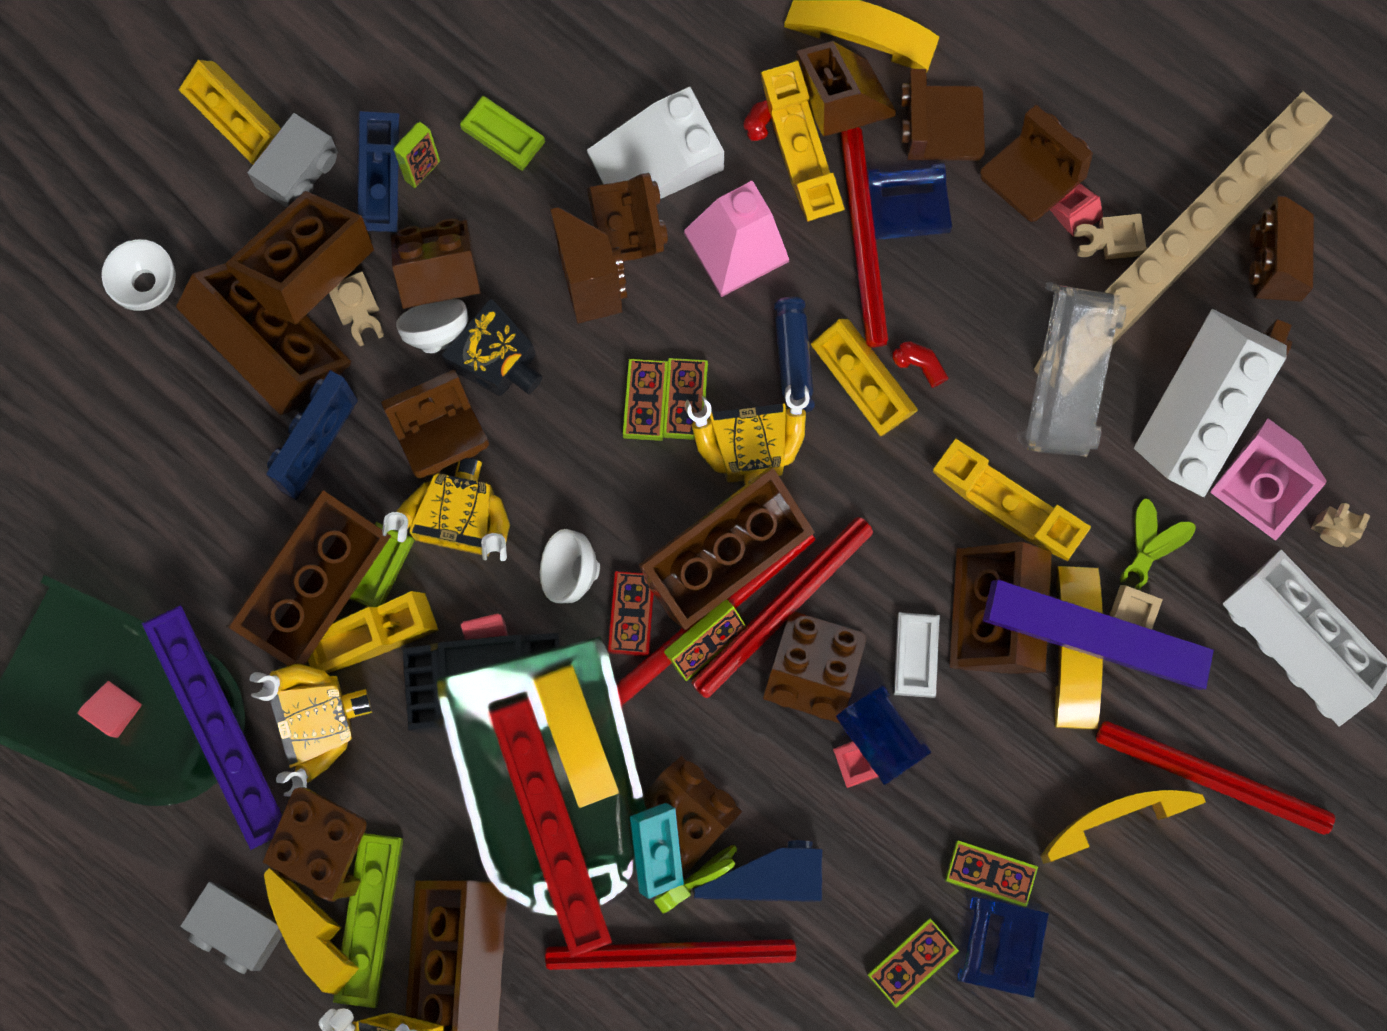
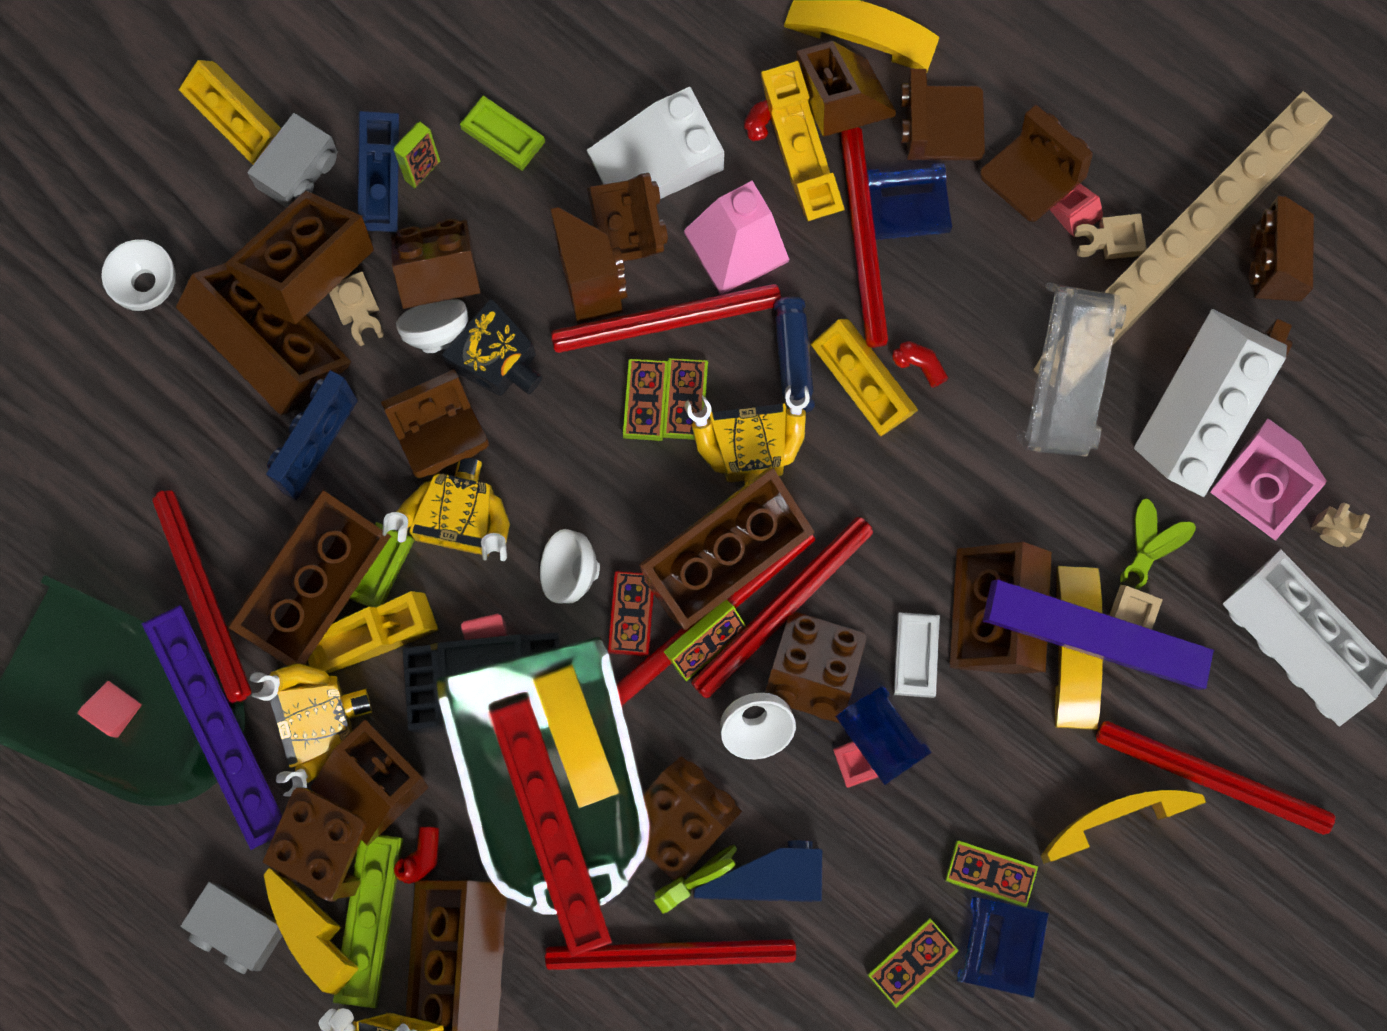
(202, 596): none -> red axle
(369, 780): none -> reddish brown slope
(422, 860): none -> red arm
(657, 850): teal plate -> none
(665, 318): none -> red axle
(758, 736): none -> white piece
(1010, 503): yellow slope -> none

